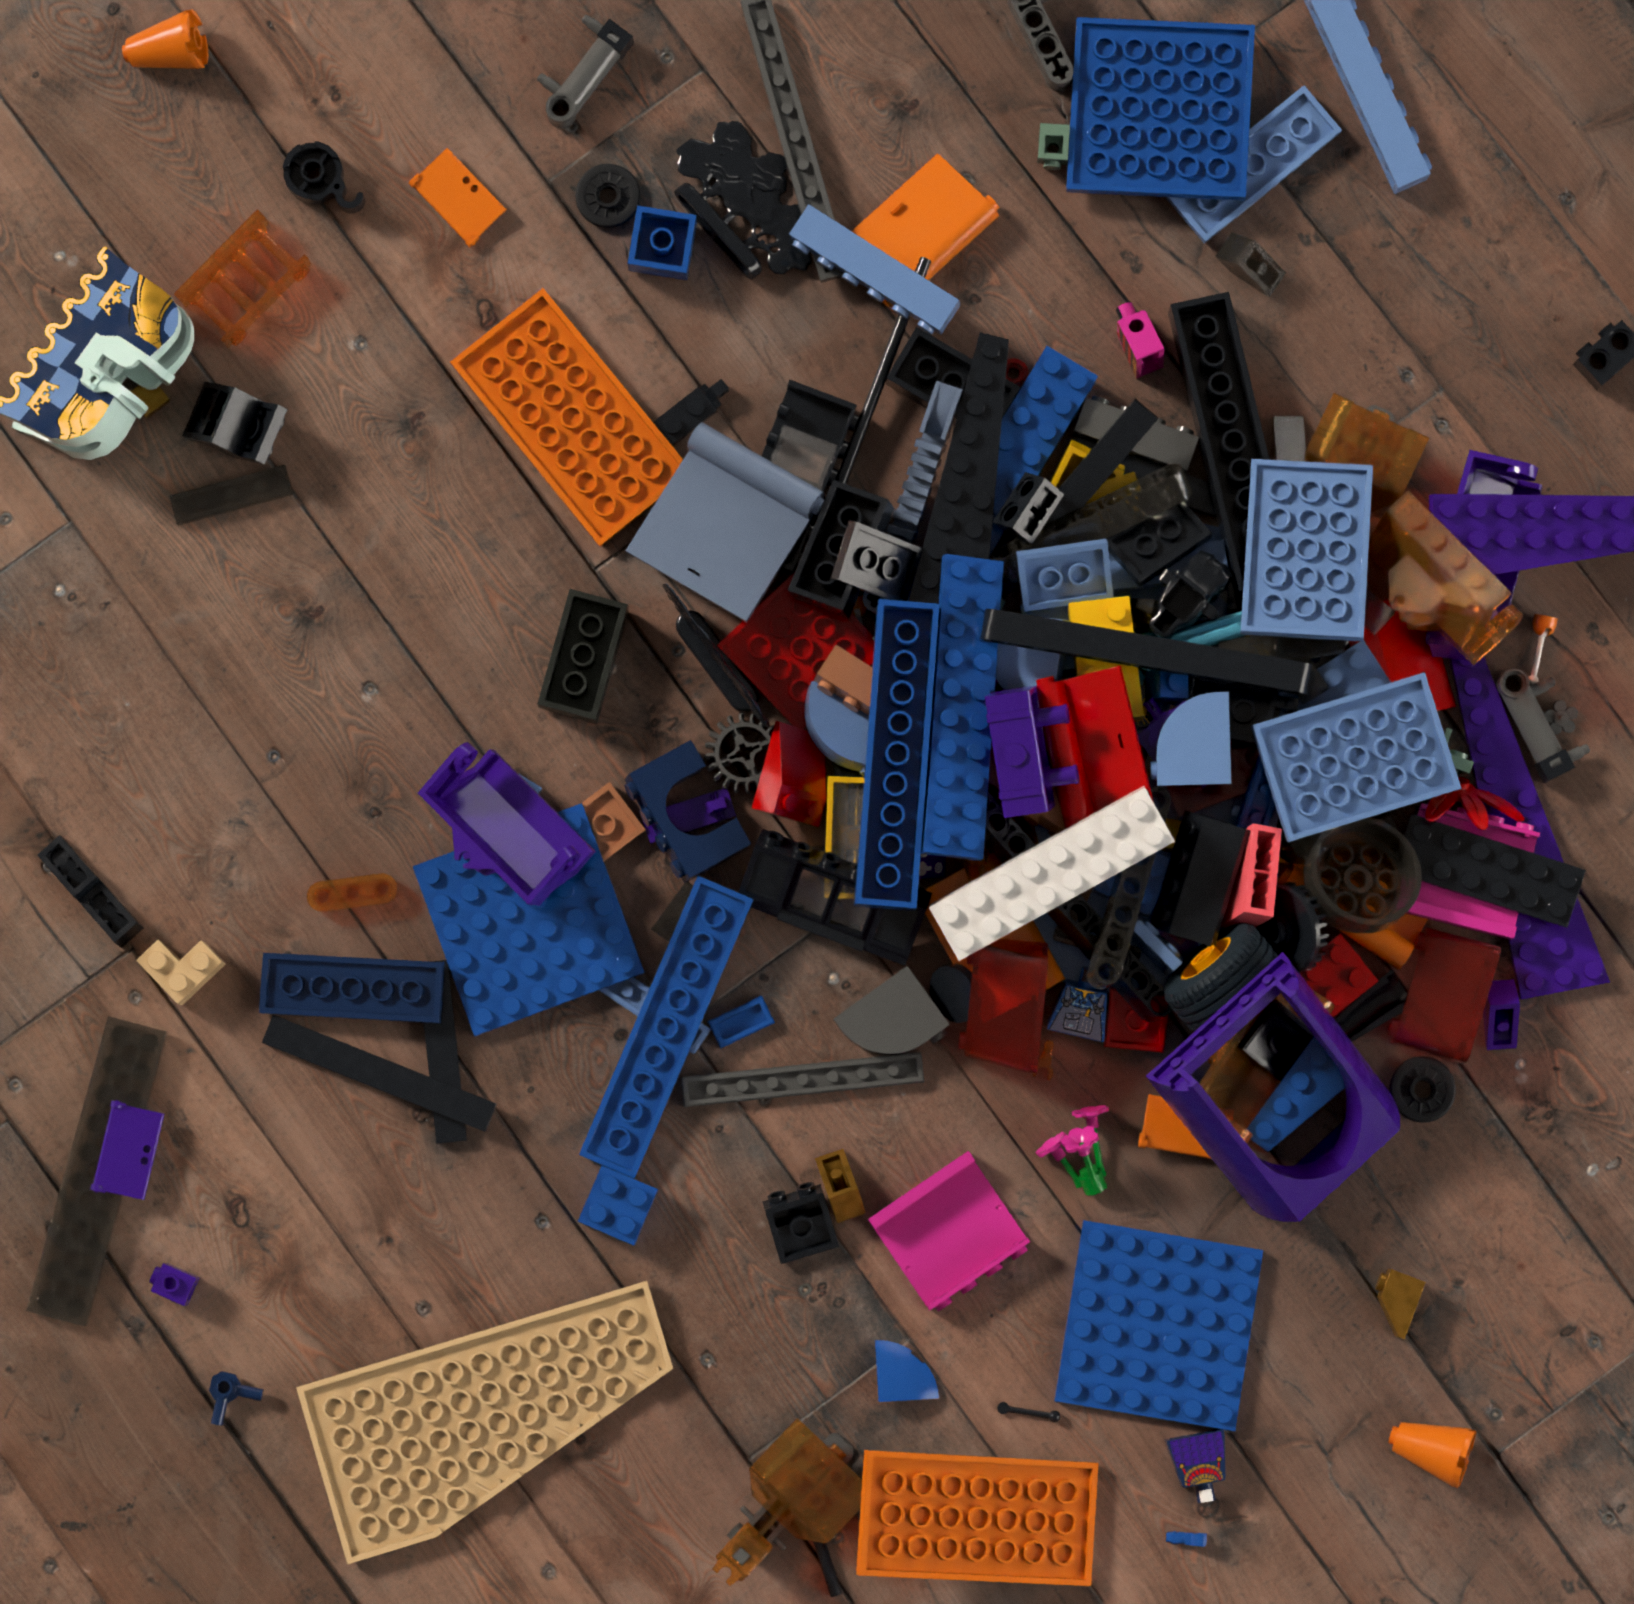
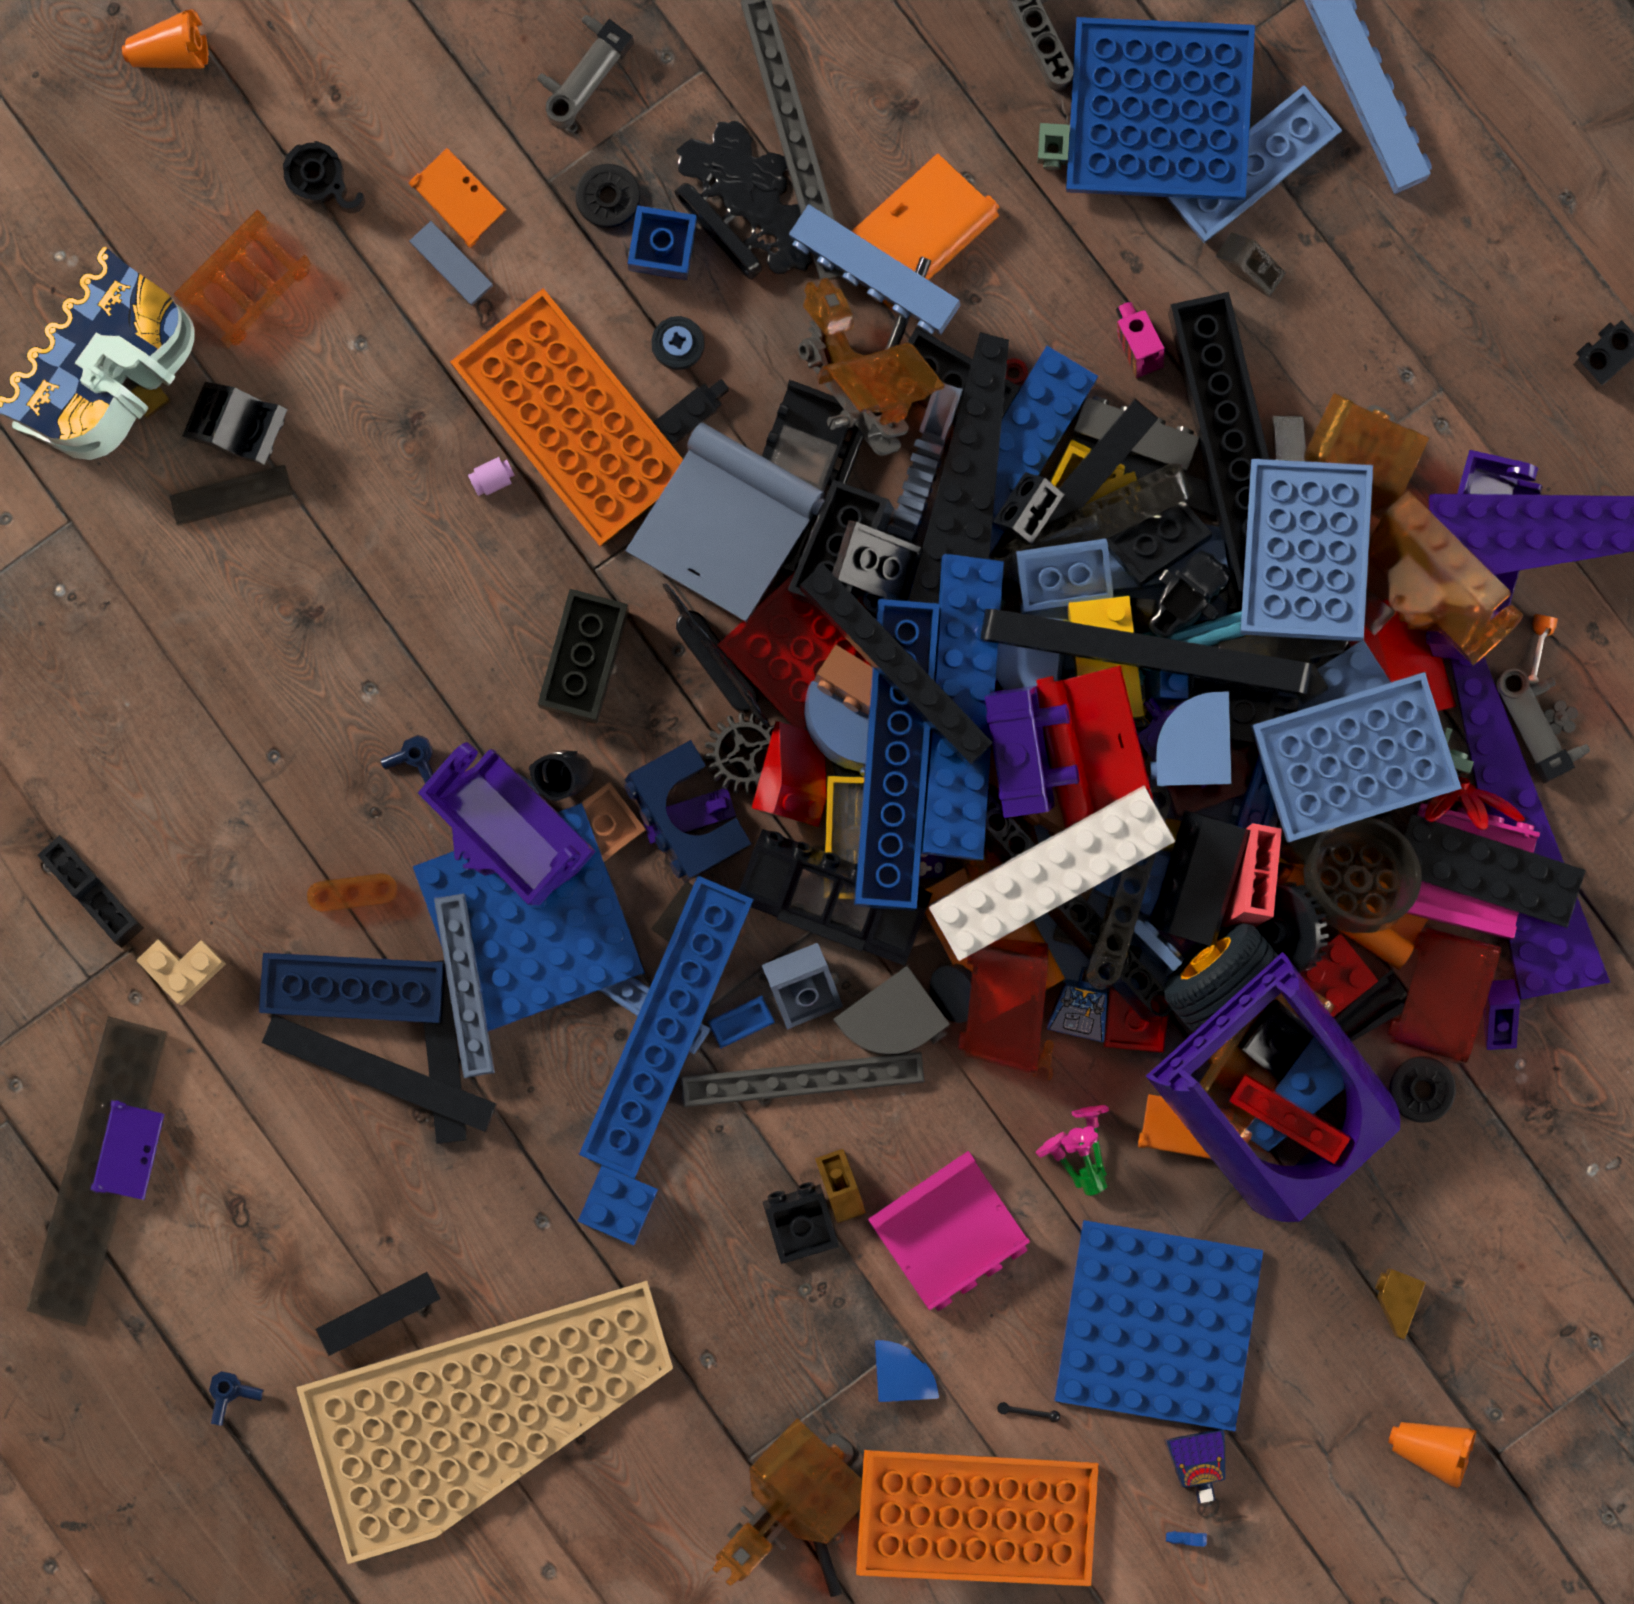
(173, 1283): dark purple brick -> none
(377, 1314): none -> black slope
(416, 752): none -> dark blue piece
(451, 263): none -> sand blue tile
(464, 985): none -> sand blue tile
(491, 476): none -> lavender brick
(564, 774): none -> black helmet
(680, 353): none -> black wheel
(802, 985): none -> sand blue slope
(870, 387): none -> clear orange piece
(895, 665): none -> black brick
(1289, 1118): none -> red piece

